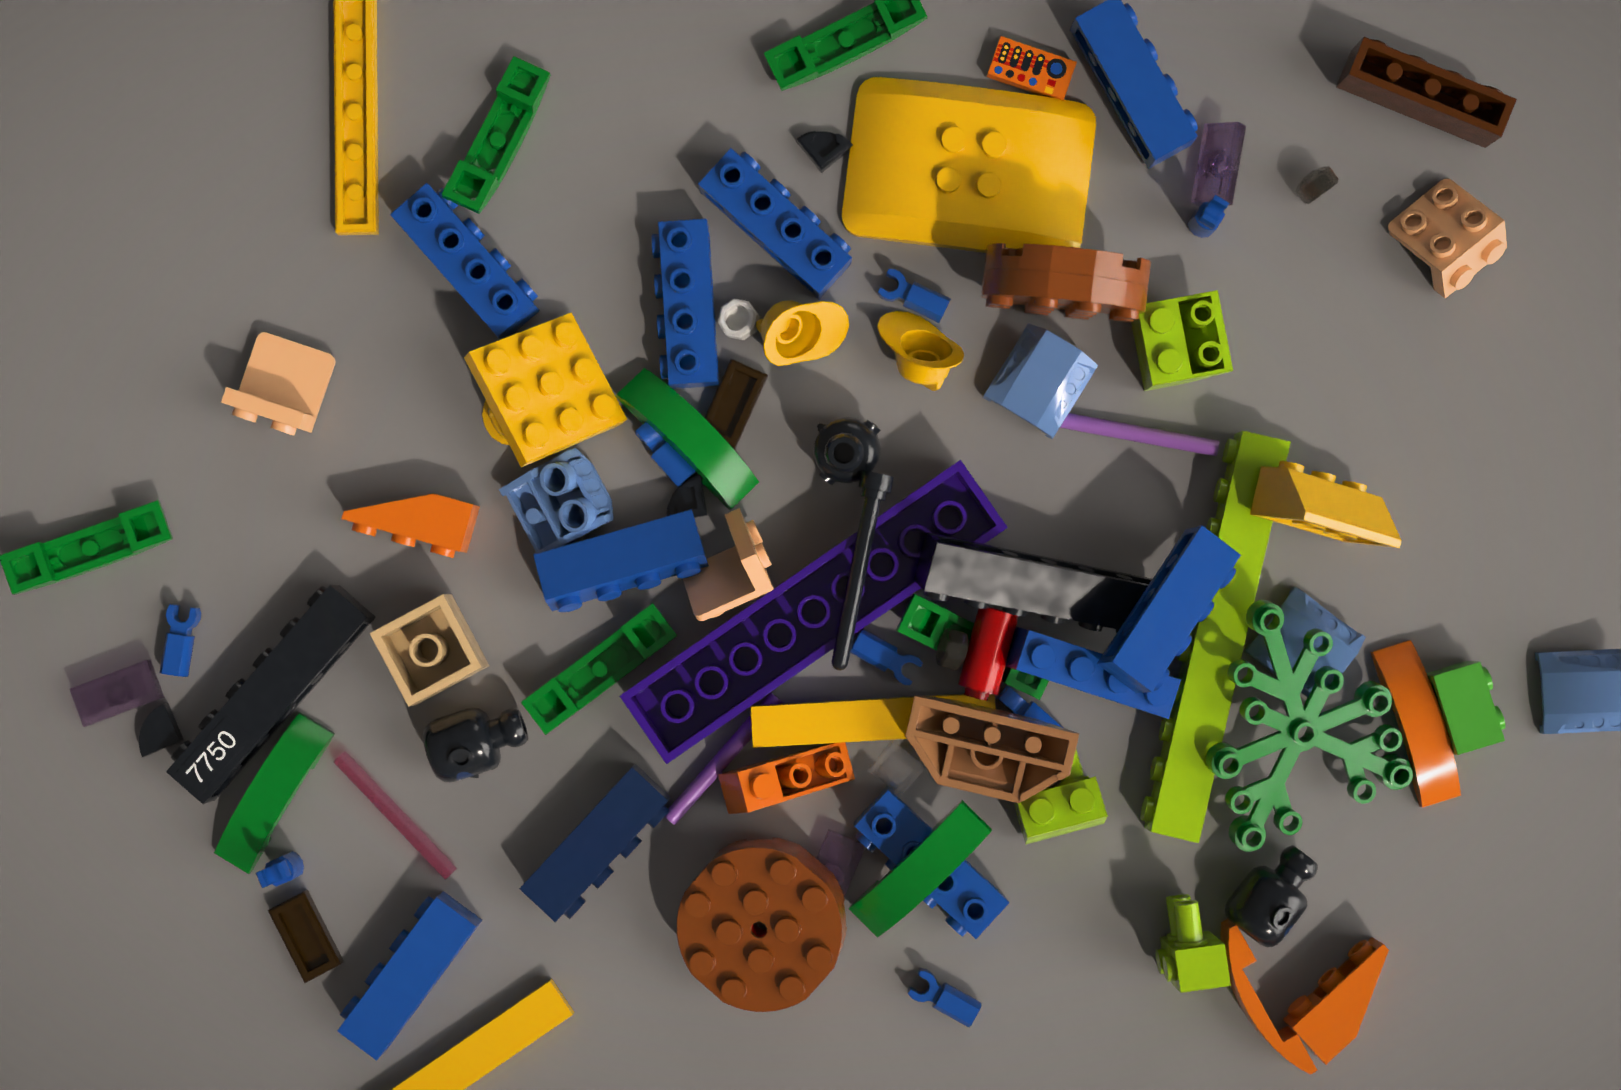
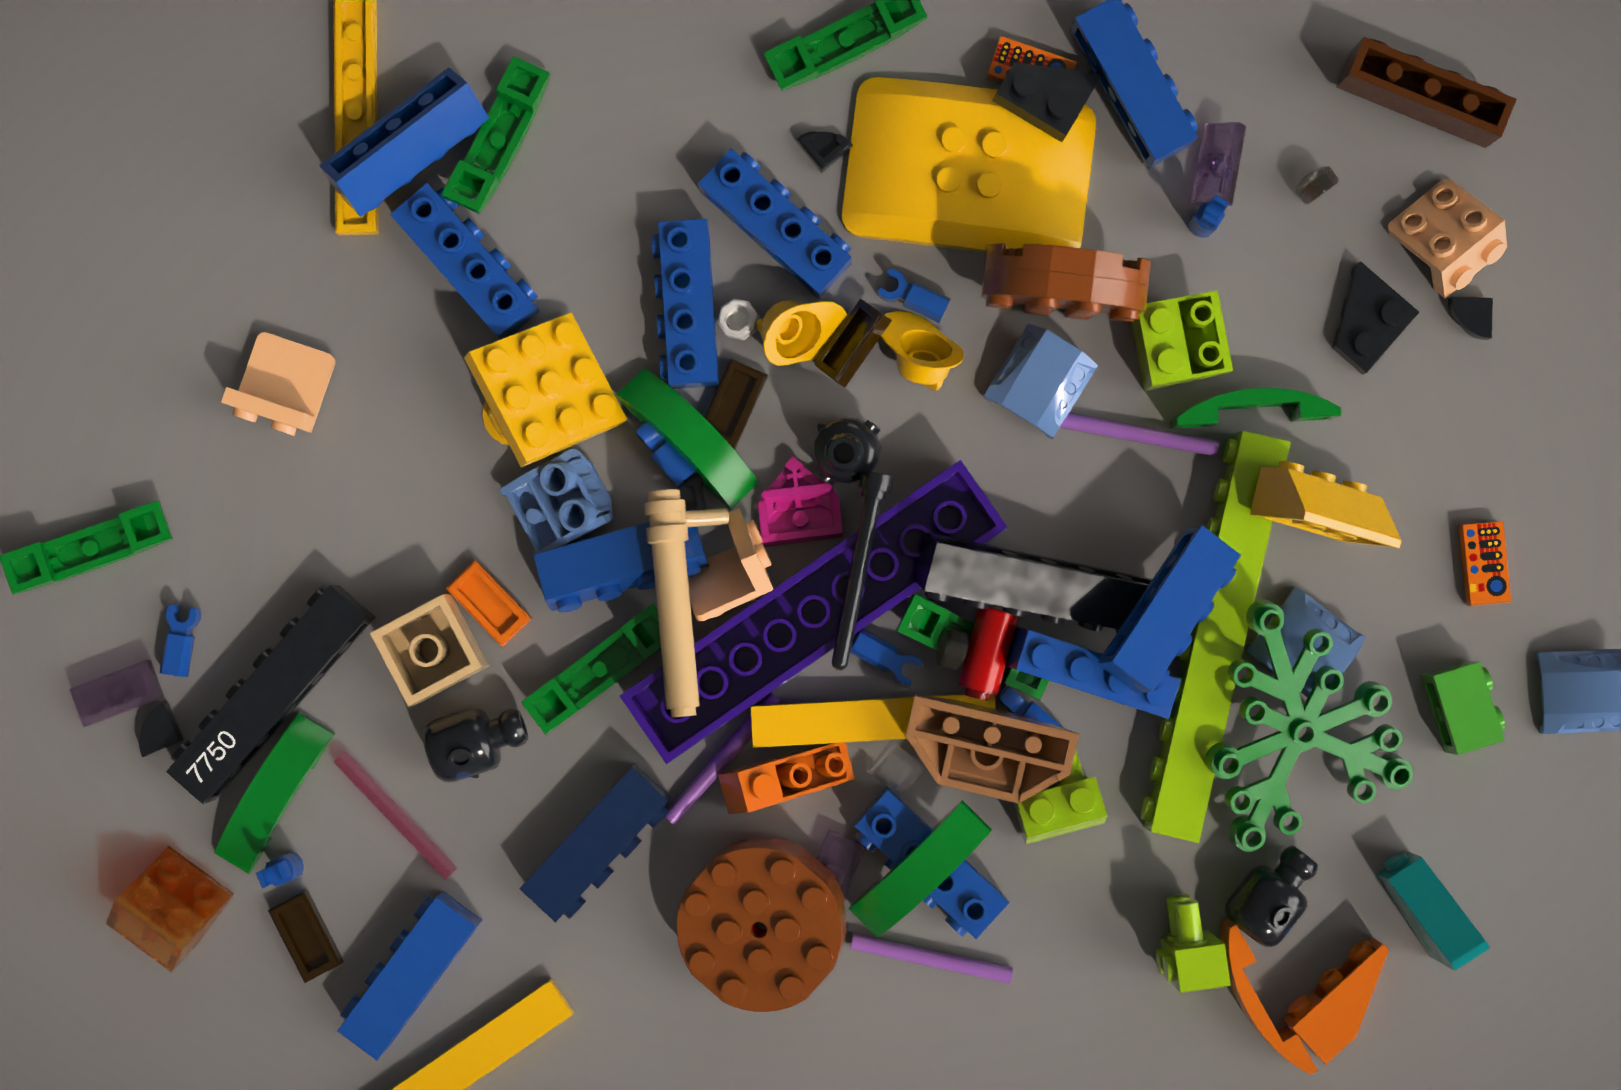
(168, 908): none -> clear orange slope
(405, 142): none -> blue brick
(425, 518): orange slope -> none
(489, 603): none -> orange tile
(667, 536): none -> tan cylinder
(798, 508): none -> dark pink slope
(852, 343): none -> dark brown tile
(931, 958): none -> medium lavender bar
(947, 999): blue bar -> none
(1046, 96): none -> black wing
(1302, 406): none -> green slope
(1370, 320): none -> black wing
(1419, 722): orange slope -> none
(1431, 911): none -> teal slope
(1473, 315): none -> black tile
(1484, 563): none -> tile

